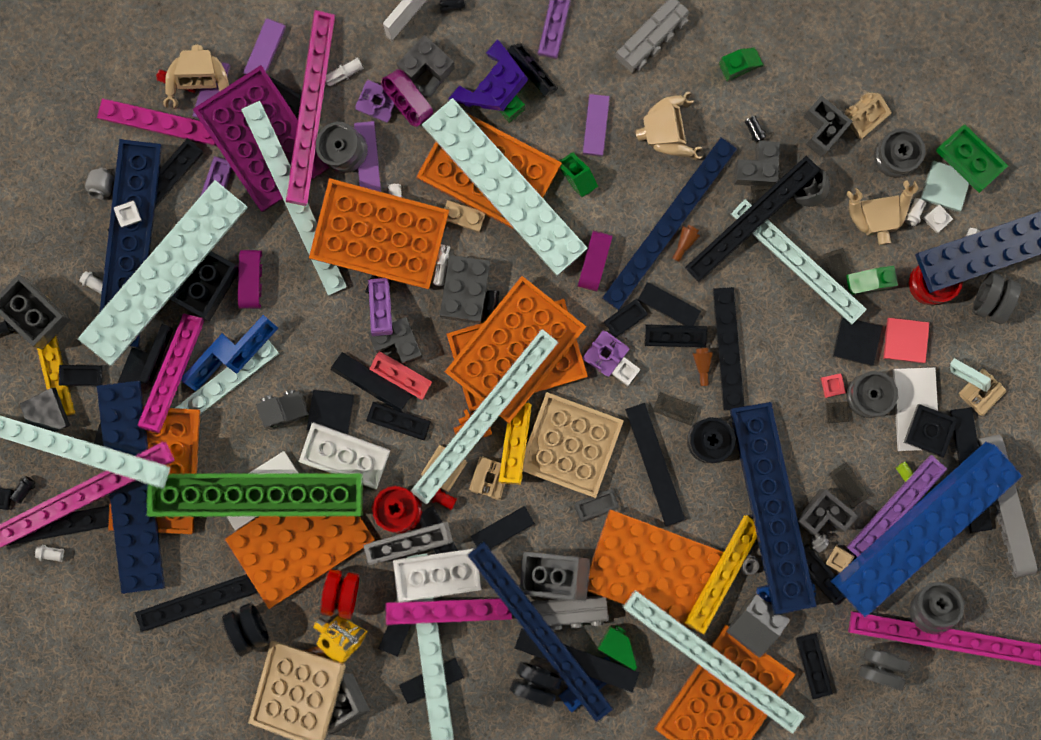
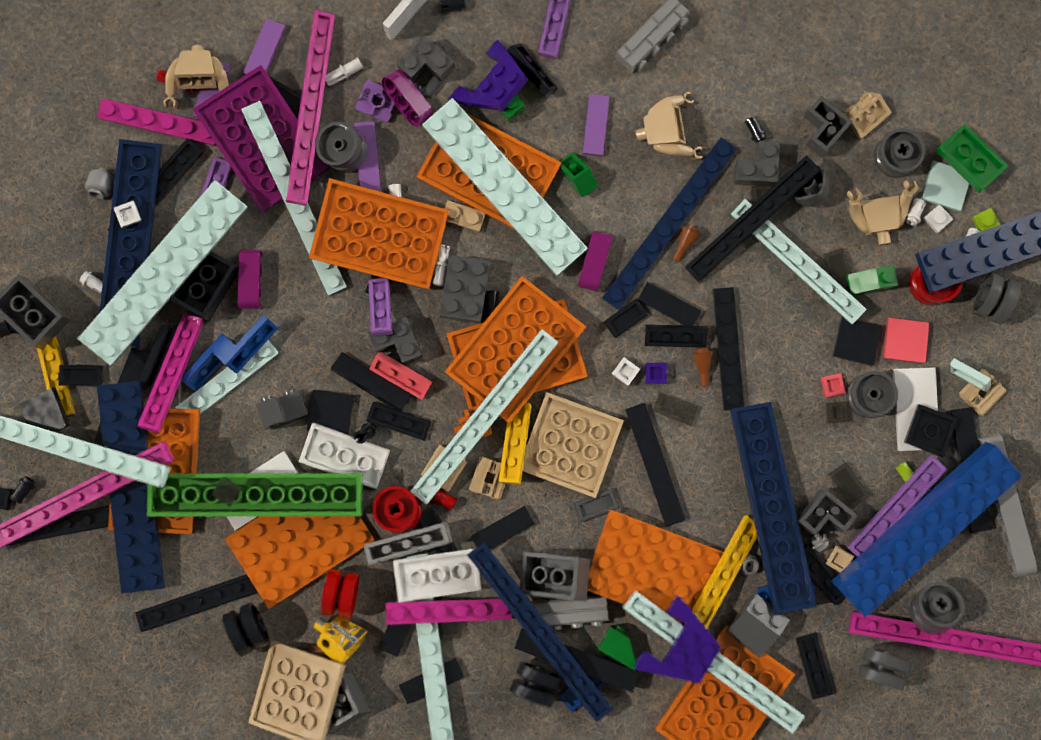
(48, 553): white pin -> none
(226, 491): none -> clear smoke tile
(366, 432): none -> black pin
(595, 359): medium lavender piece -> none
(655, 373): none -> dark purple plate
(689, 654): none -> dark purple wing
(722, 436): black wheel -> none
(740, 63): green slope -> none
(985, 220): none -> lime plate

